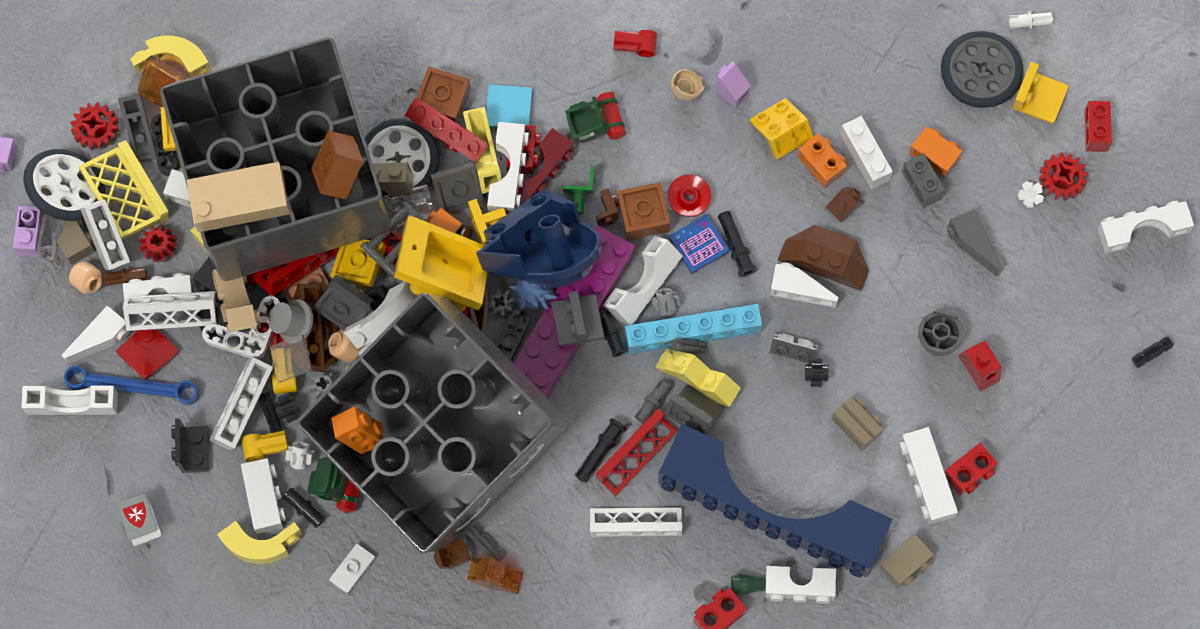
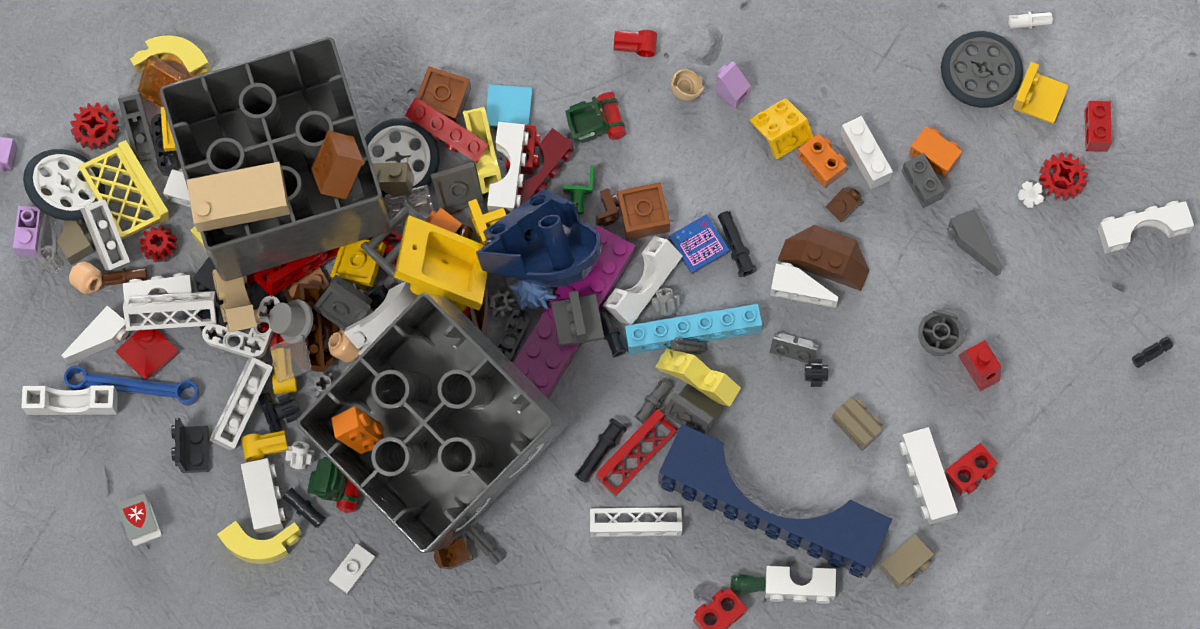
(494, 575): clear orange slope -> none
(692, 186): red dish -> none

